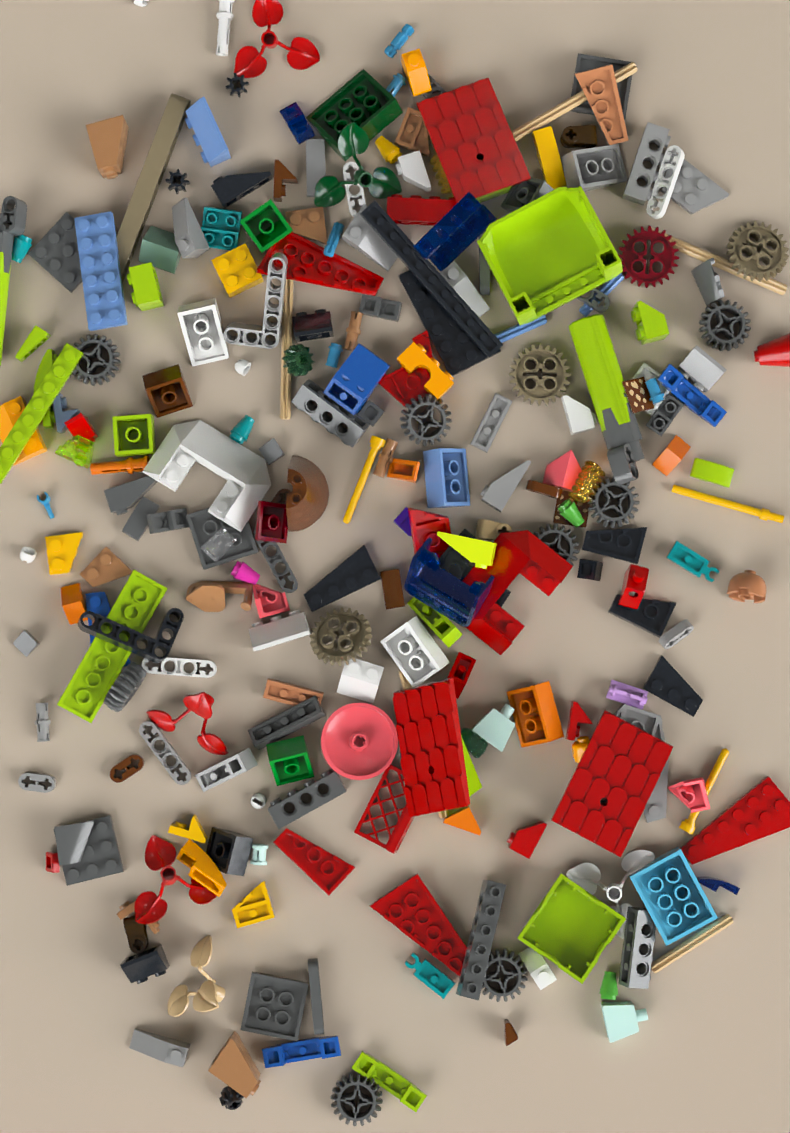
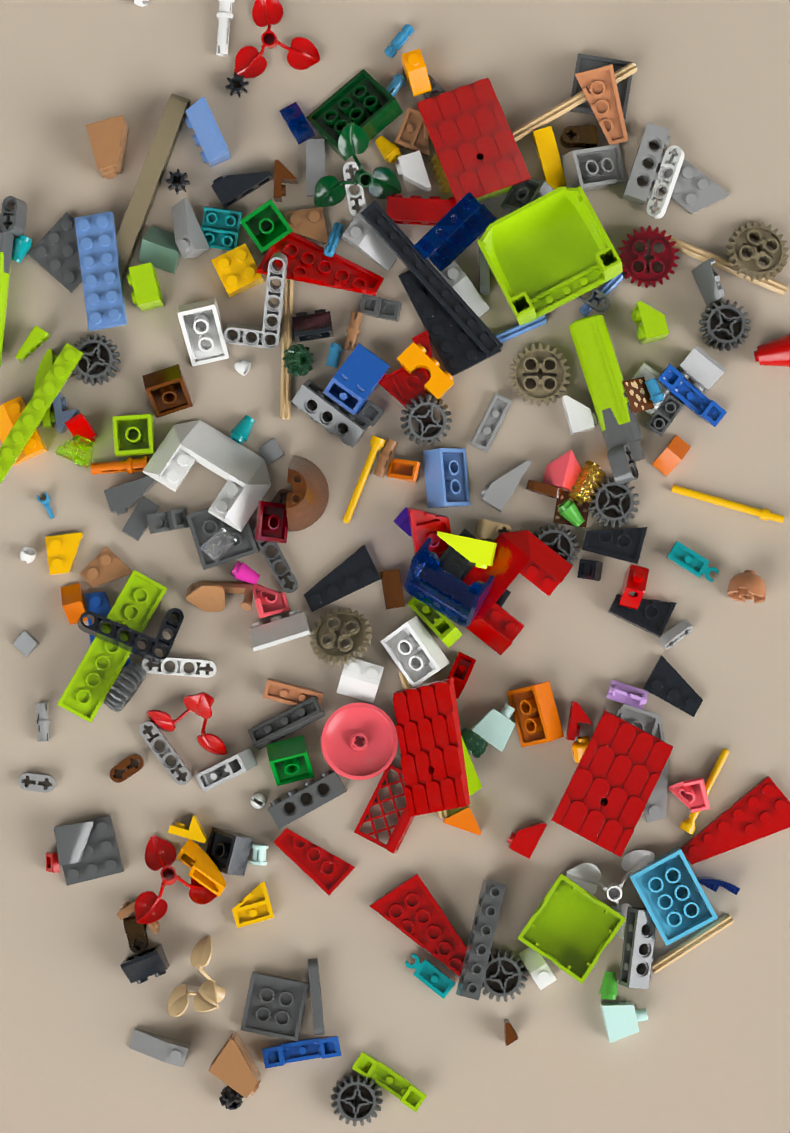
(711, 472): lime slope -> none

